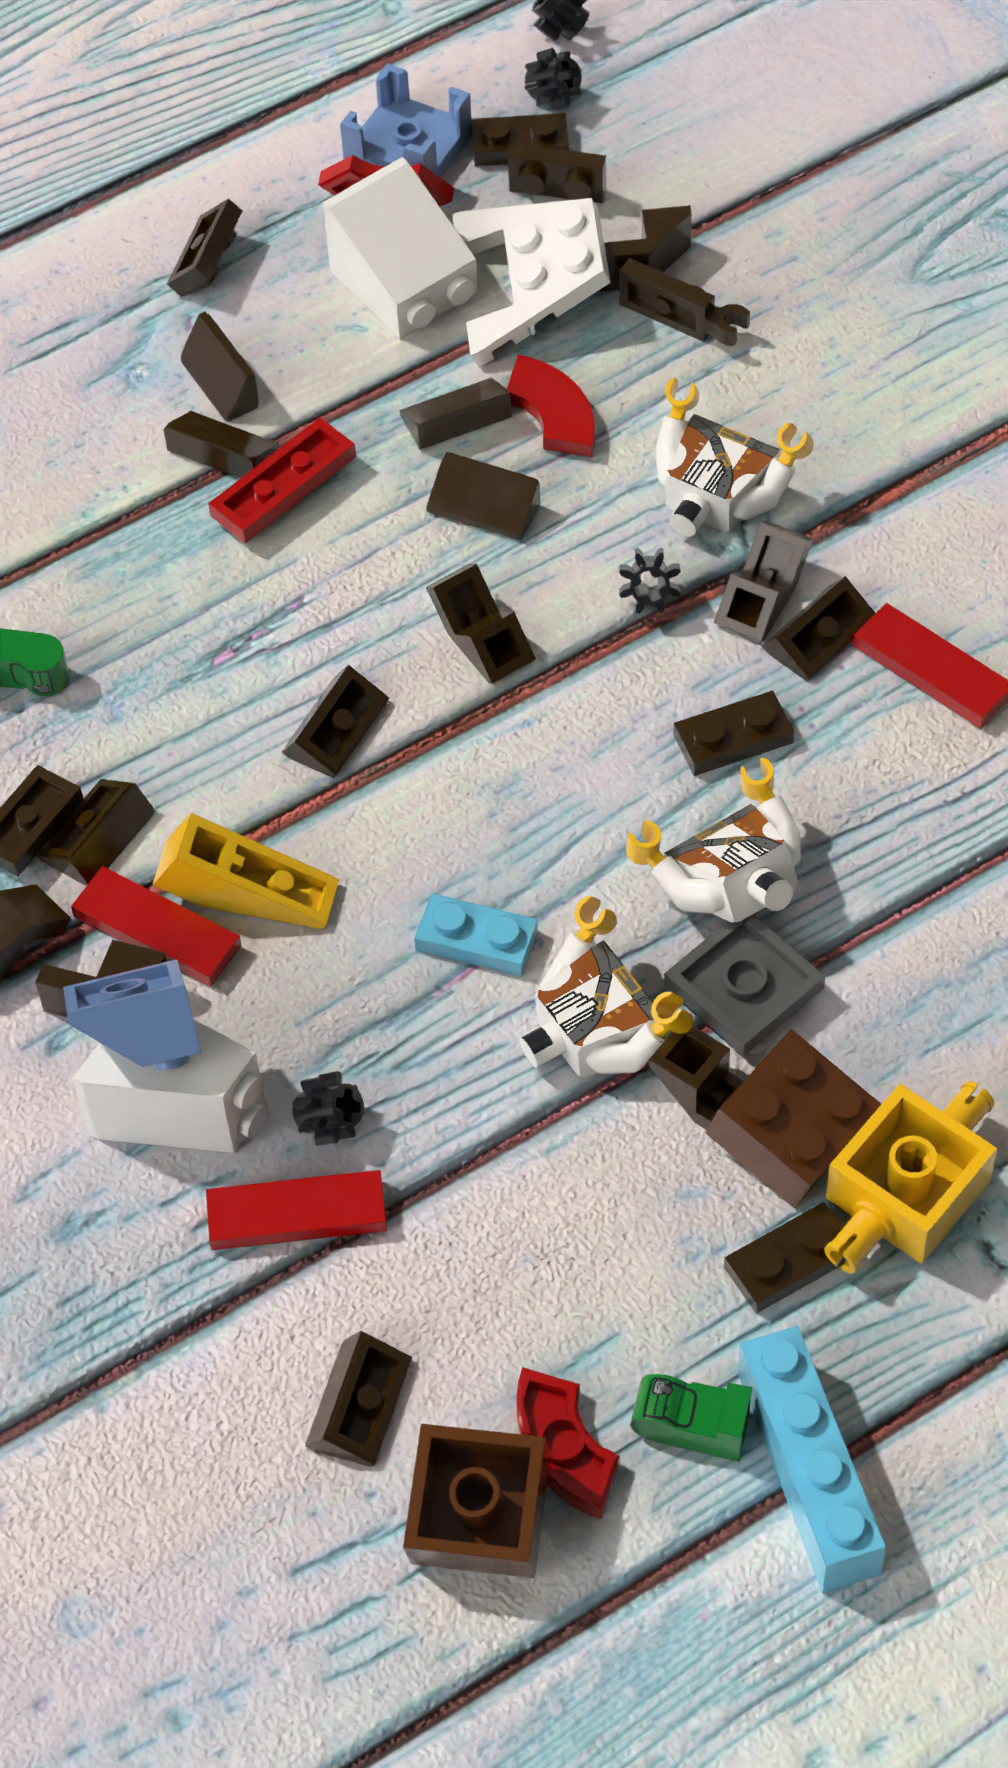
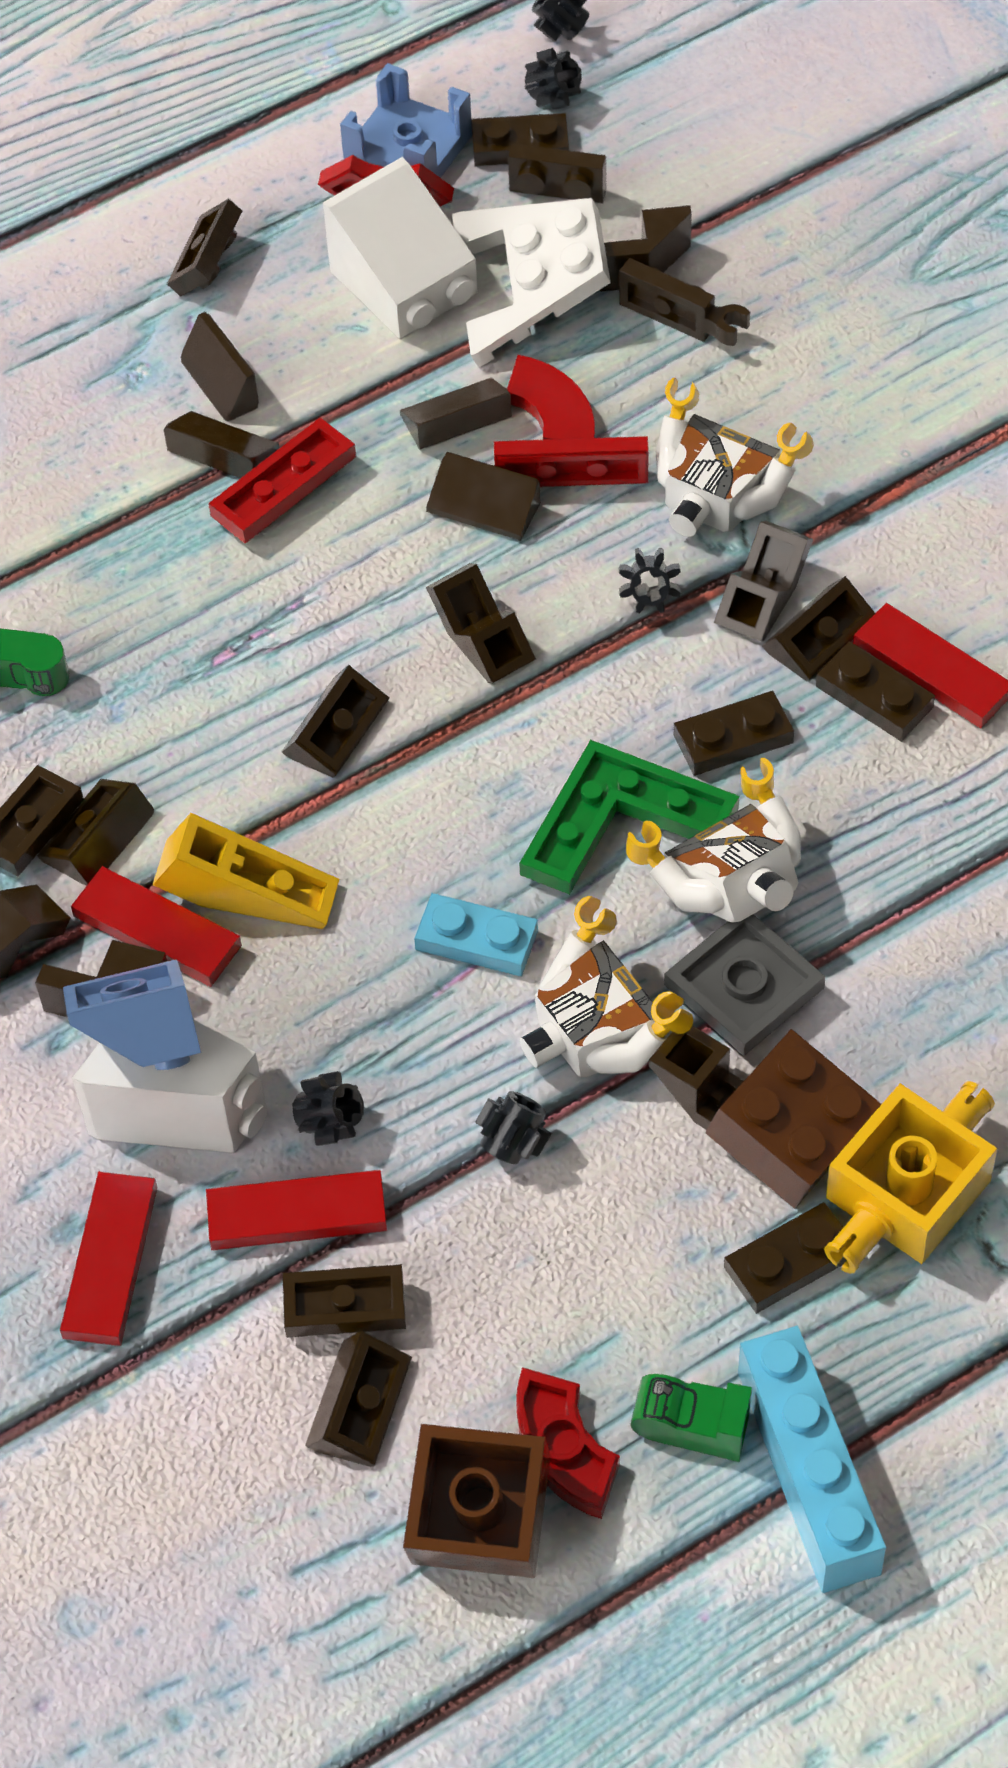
(109, 1259): none -> red tile
(343, 1300): none -> dark brown plate
(513, 1127): none -> black gear
(577, 460): none -> red tile
(611, 783): none -> green plate
(875, 691): none -> dark brown plate

